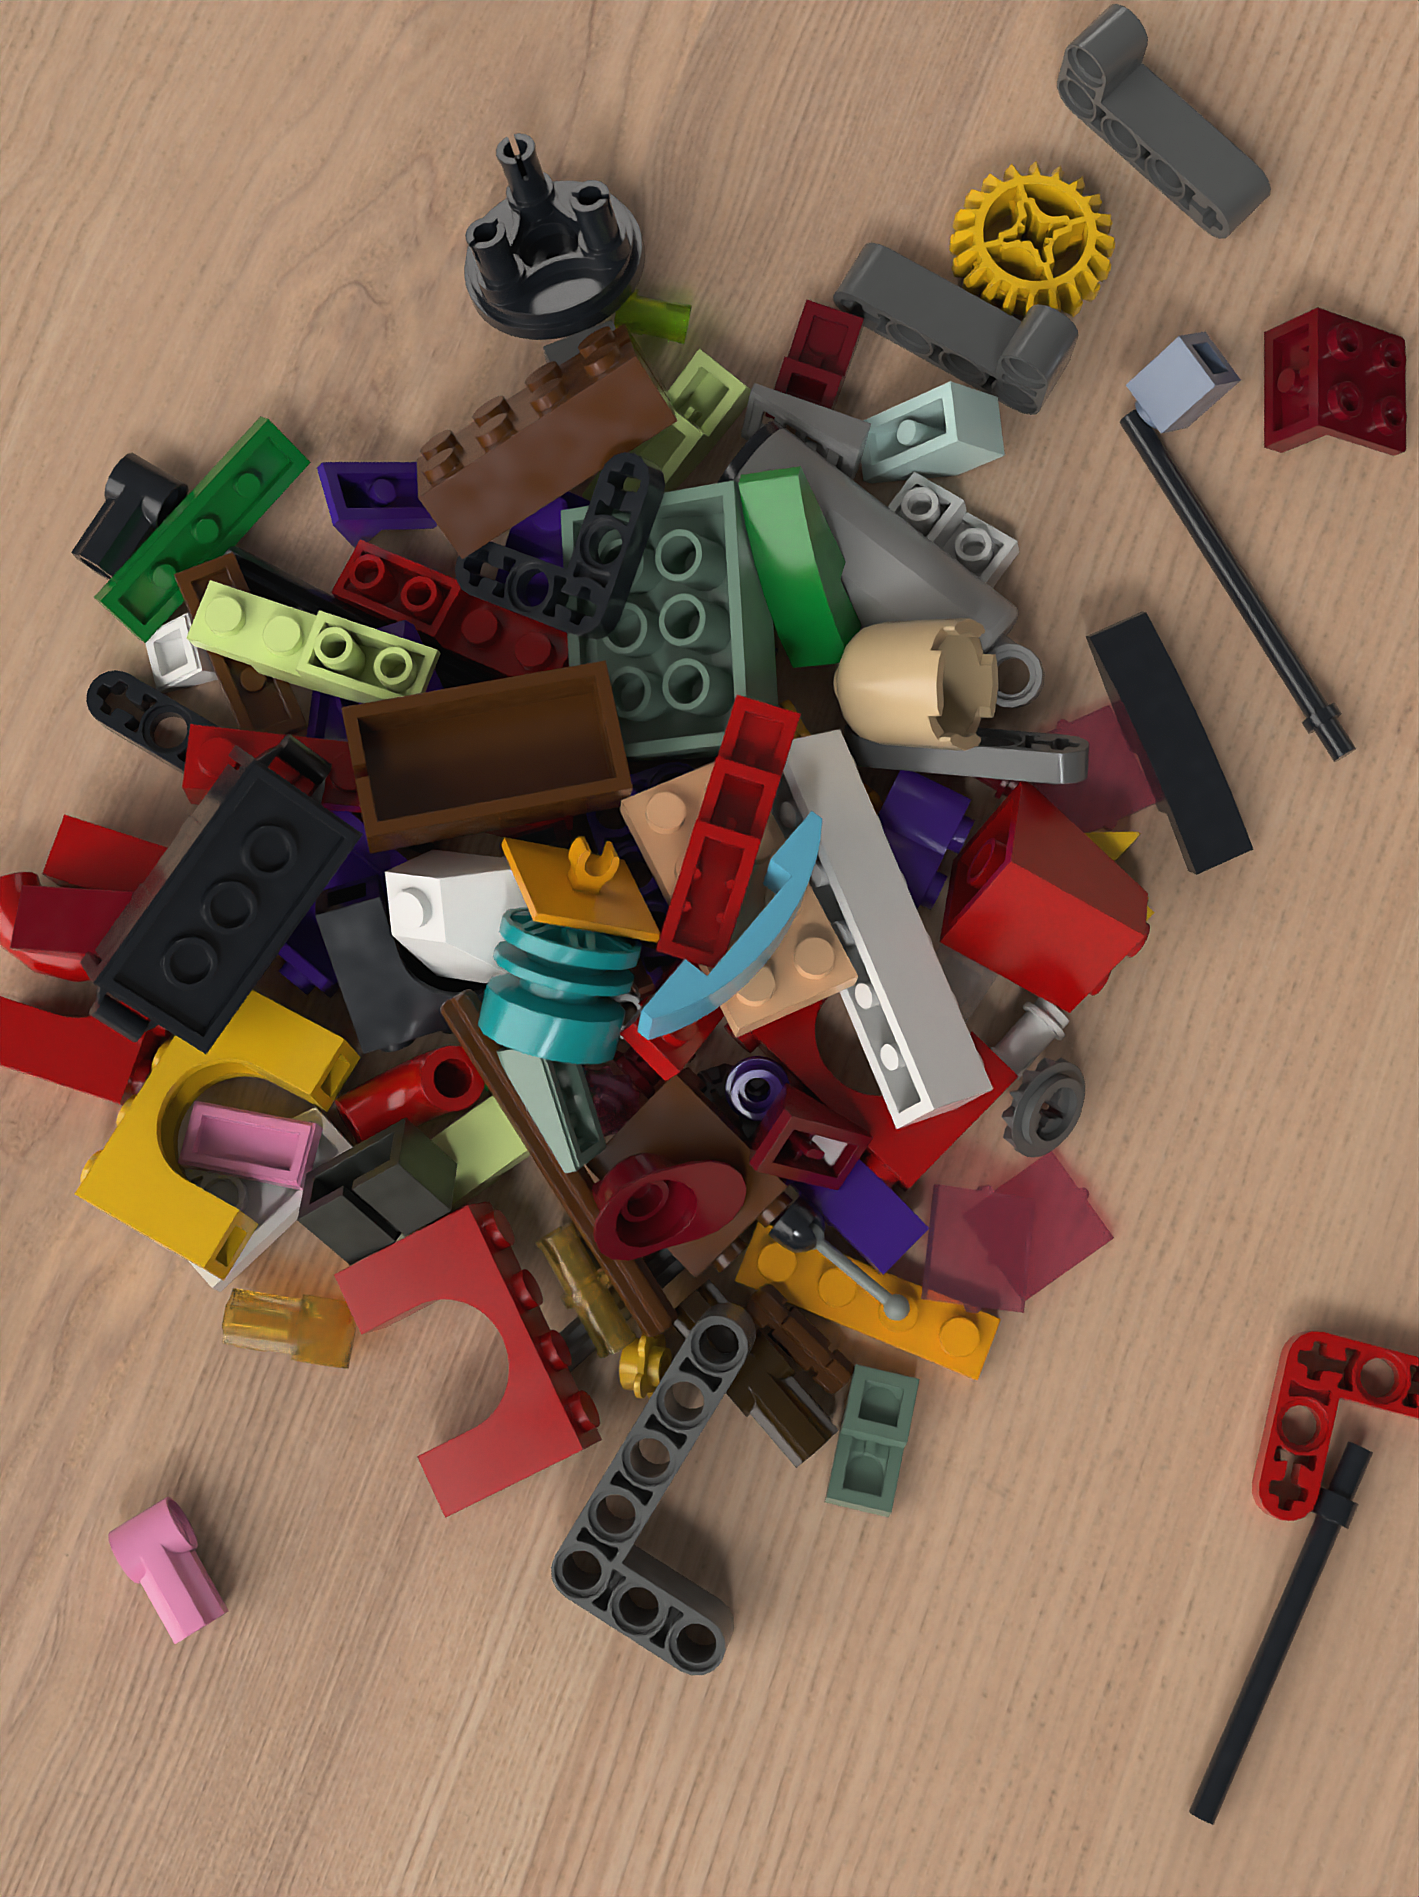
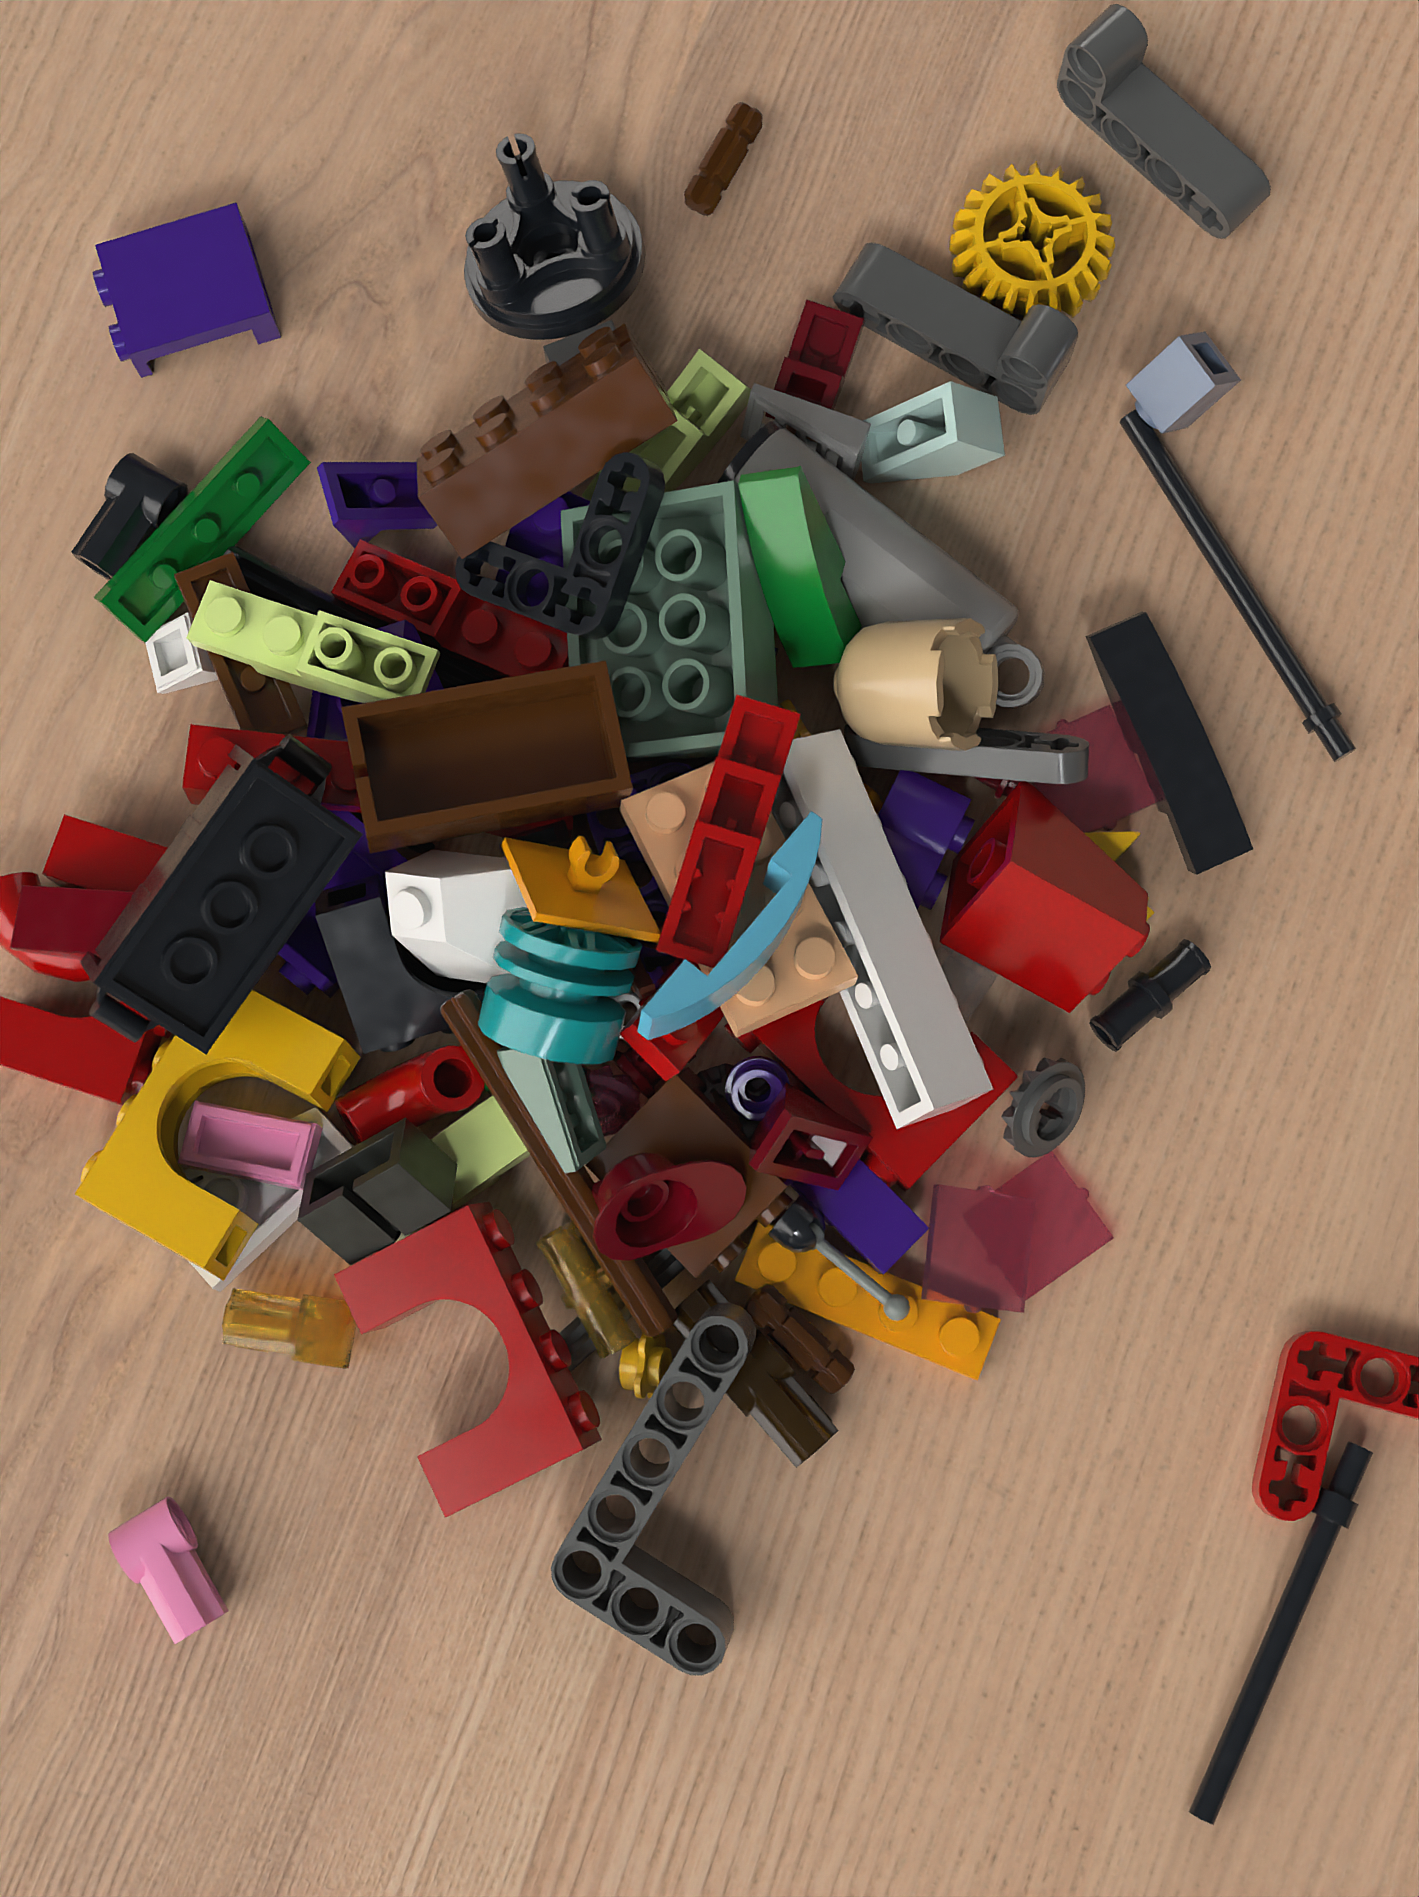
(141, 696): black beam -> none
(183, 286): none -> dark purple panel
(654, 317): clear neon green pin -> none
(723, 159): none -> reddish brown axle
(872, 1440): sand green slope -> none
(948, 524): white slope -> none
(1031, 1035): white pin -> none
(1150, 995): none -> black pin
(1334, 381): dark red bracket -> none

